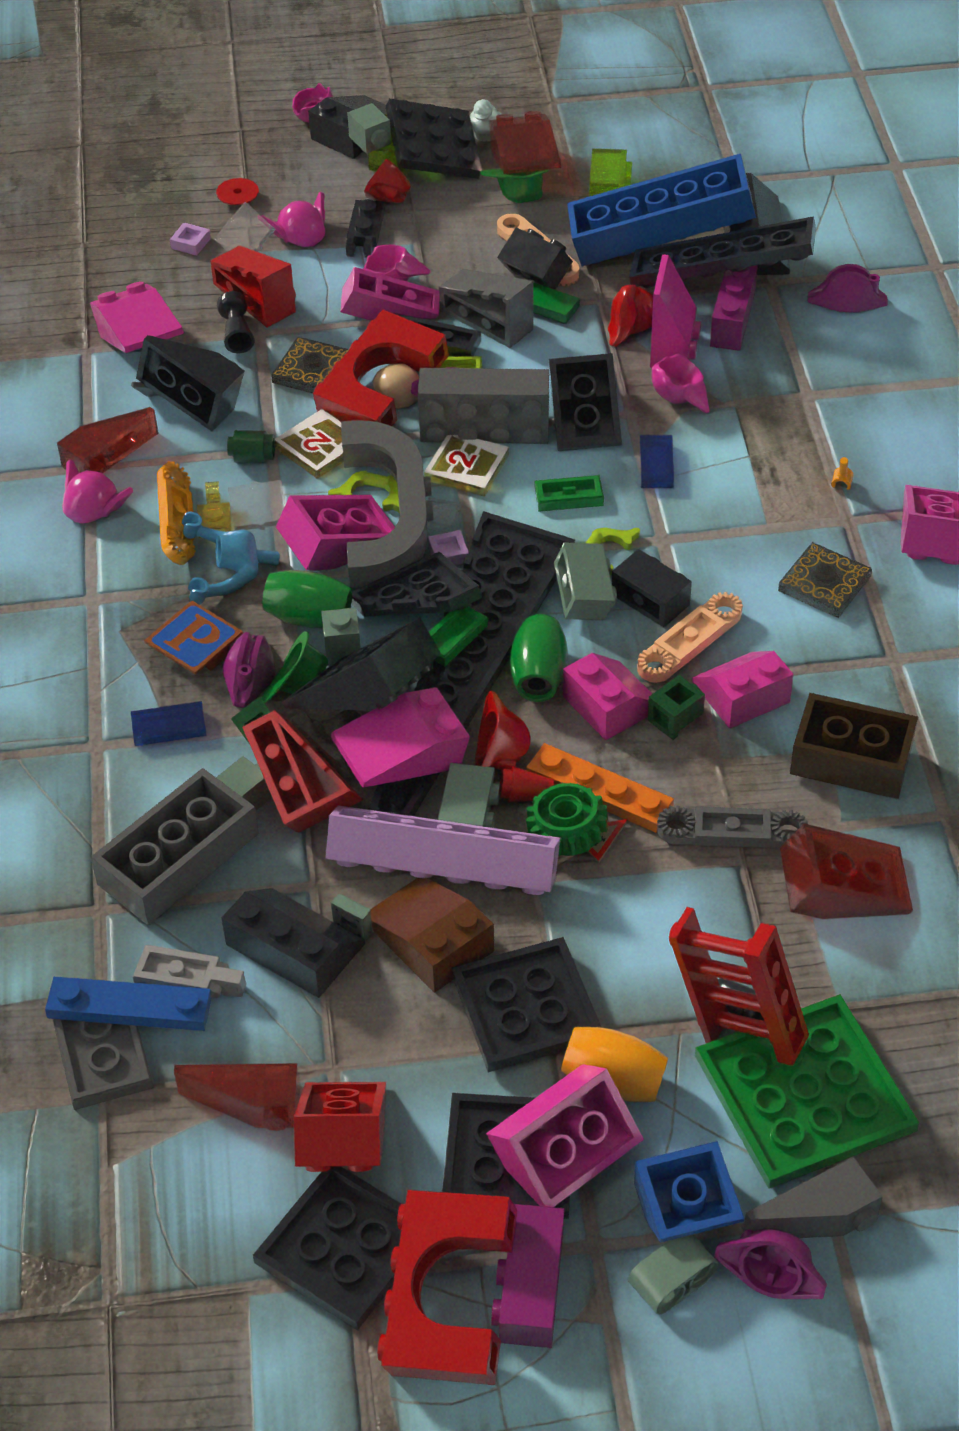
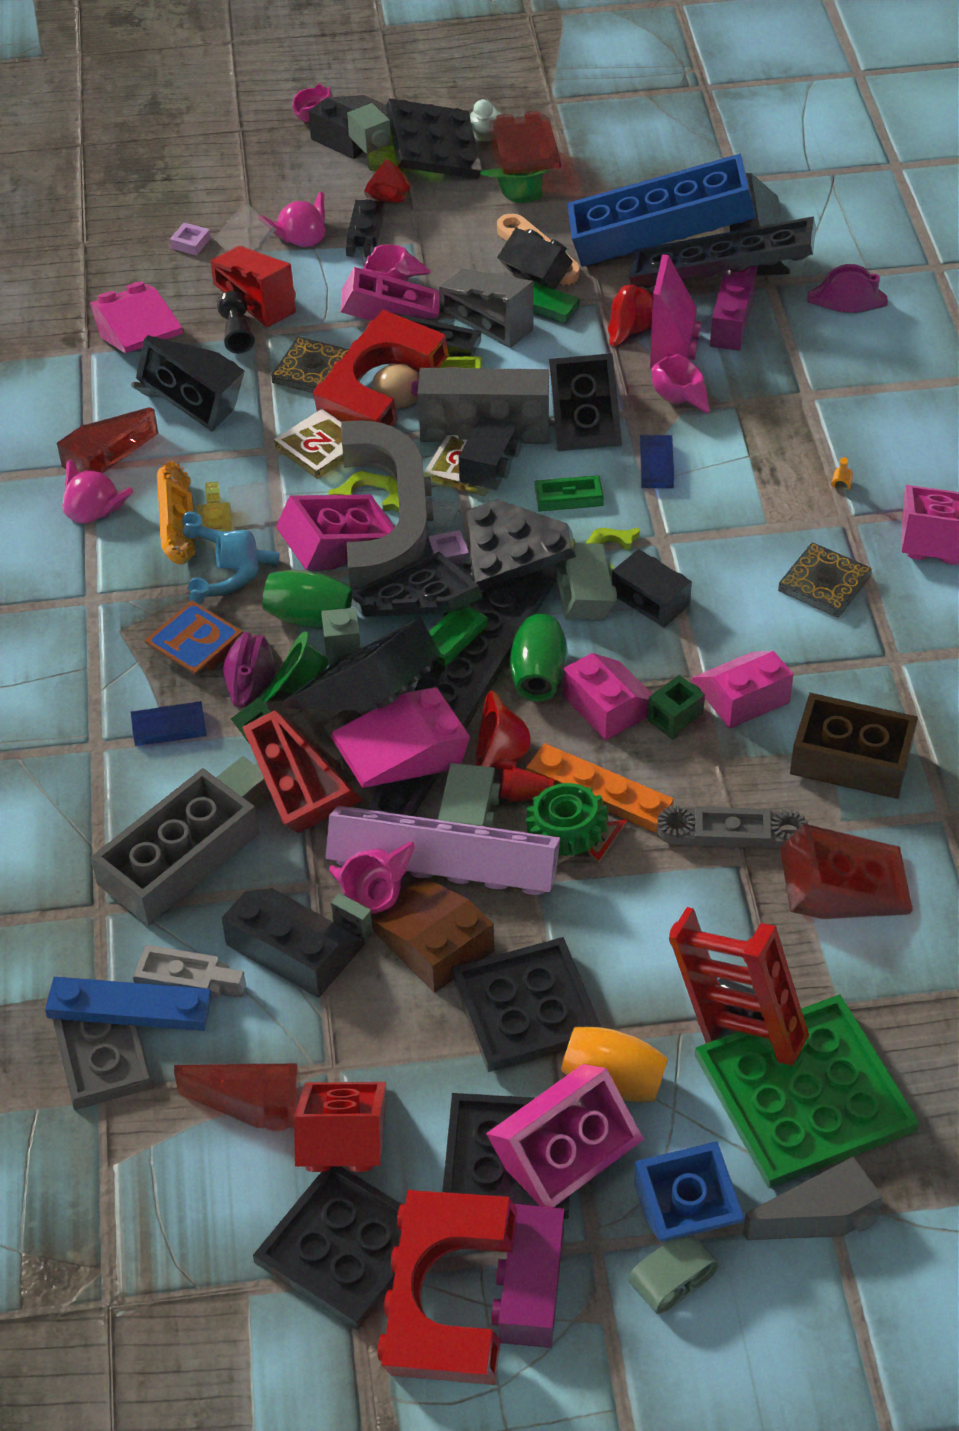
(237, 191): red piece -> none
(251, 446): dark green brick -> none
(374, 876): none -> dark pink piece
(489, 453): none -> black brick
(514, 542): none -> black plate
(609, 170): clear neon green brick -> none
(689, 637): light nougat plate -> none
(773, 1264): magenta hat -> none

